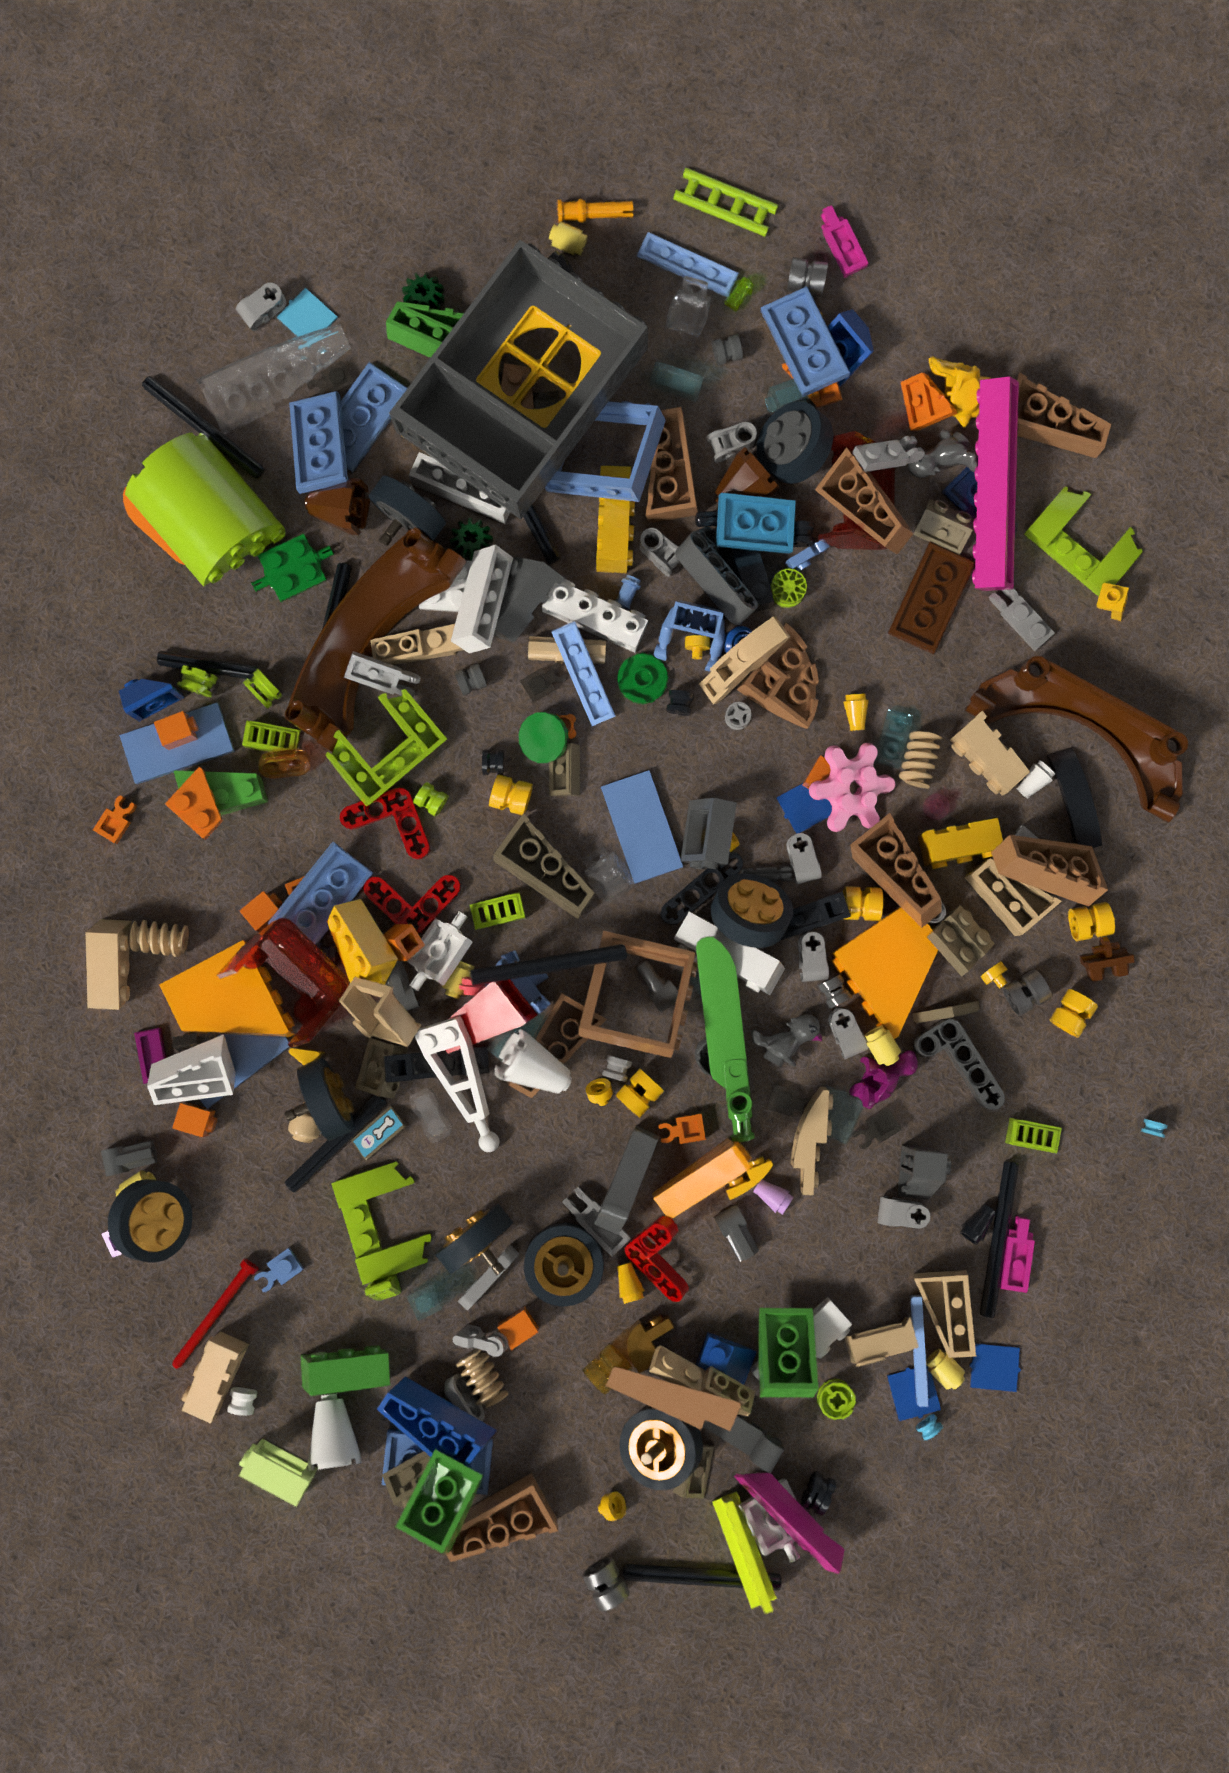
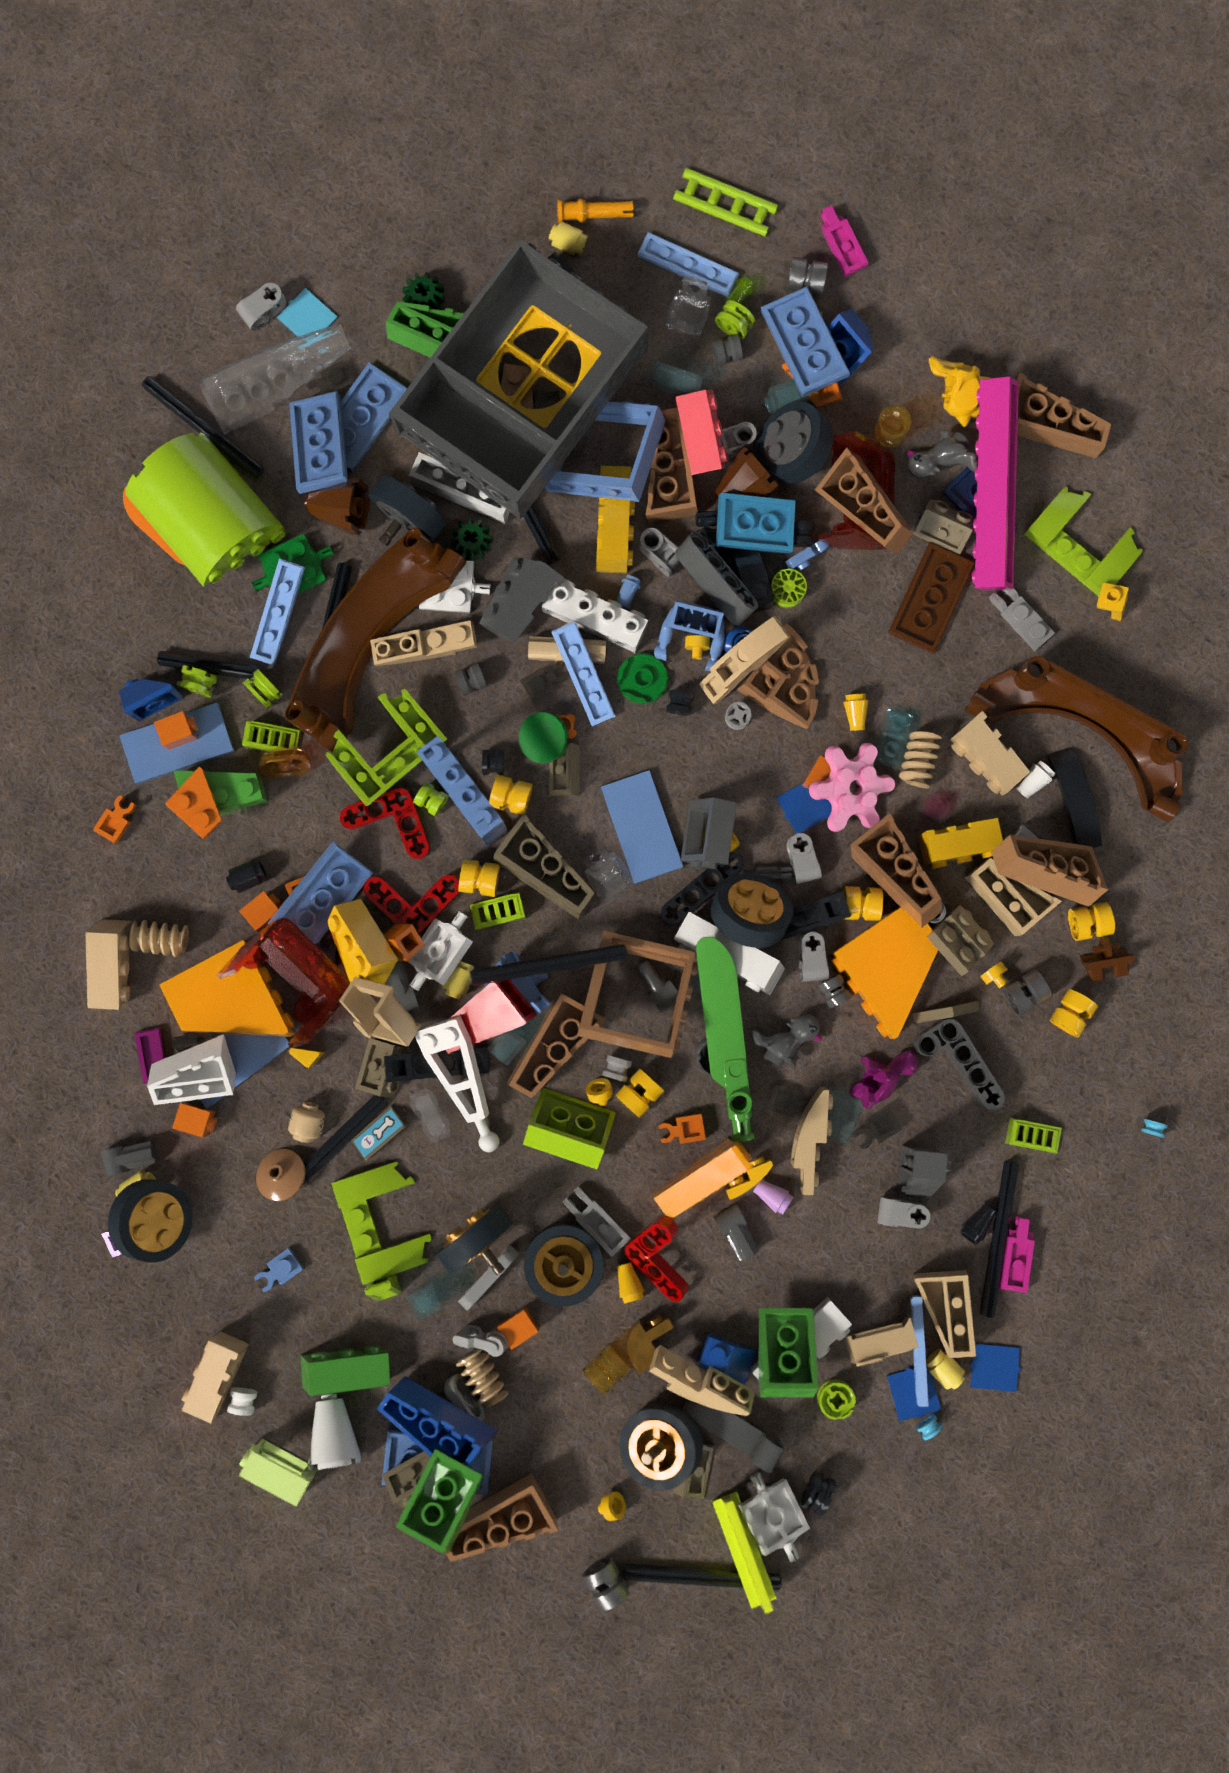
(246, 876): none -> black brick
(247, 1268): red bar -> none
(277, 612): none -> light blue tile
(290, 1175): none -> medium nougat dish
(323, 1100): black wheel -> none
(379, 674): light grey hinge -> none
(463, 791): none -> medium blue window
(468, 988): coral plate -> none
(478, 877): none -> yellow wheel
(482, 599): white brick -> none
(531, 1065): white cone -> none
(569, 1128): none -> lime slope
(627, 1180): dark grey beam -> none
(676, 1400): medium nougat wedge -> none
(702, 431): none -> coral wedge
(735, 319): none -> lime wheel
(793, 1518): dark pink wedge -> none
(849, 1036): light grey piece -> none
(882, 1045): light yellow brick -> none
(888, 454): light grey hinge -> none
(892, 426): none -> clear yellow wheel
(925, 402): orange wing -> none

